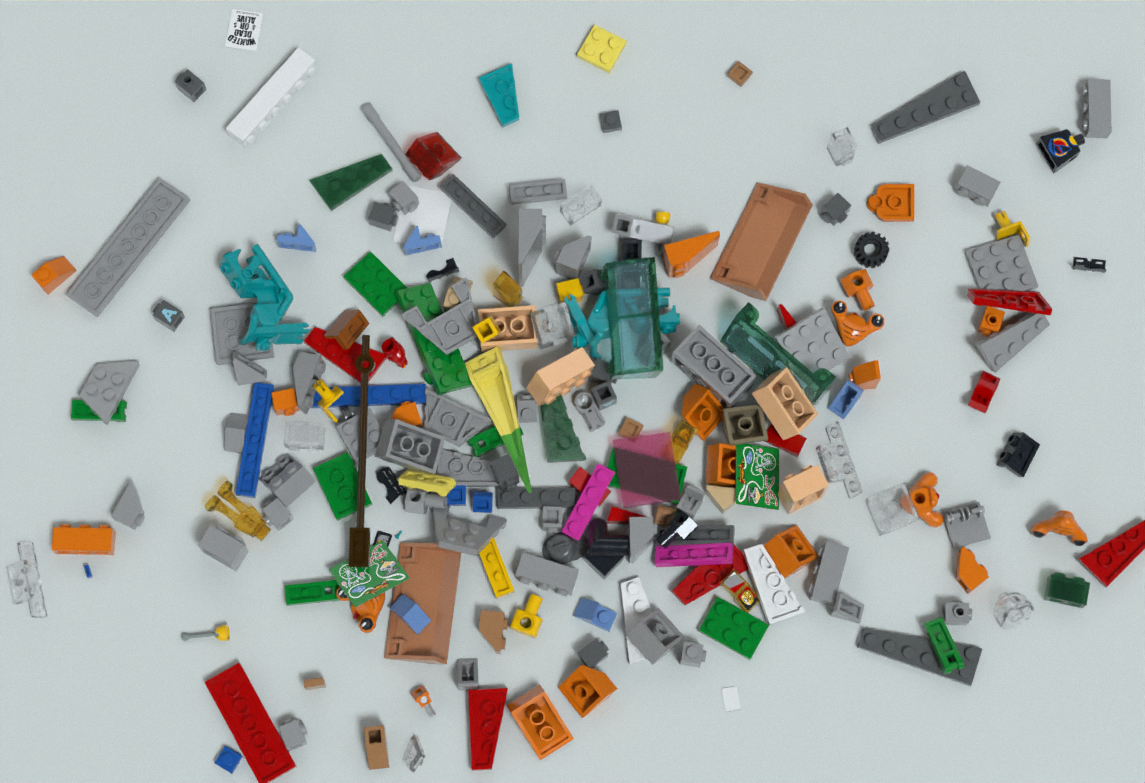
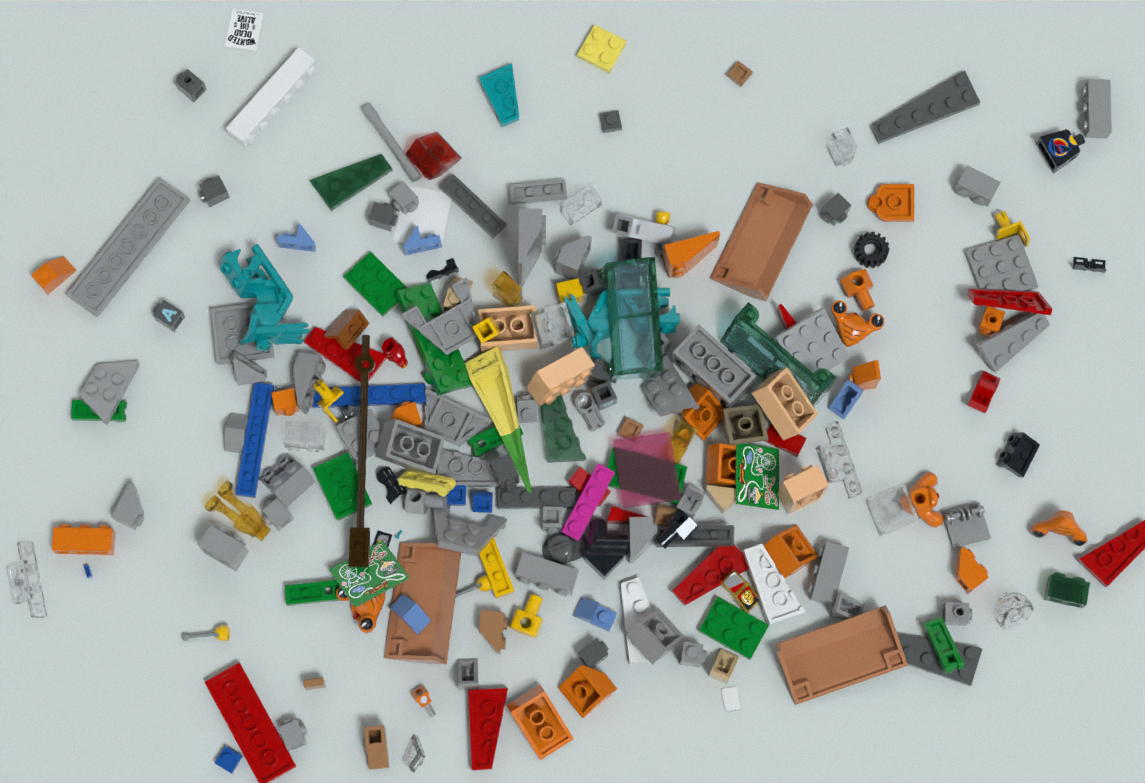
(213, 191): none -> dark grey brick
(482, 584): none -> yellow hinge
(668, 391): none -> light grey wing
(694, 555): dark pink plate -> none
(723, 666): none -> tan slope
(841, 654): none -> nougat slope

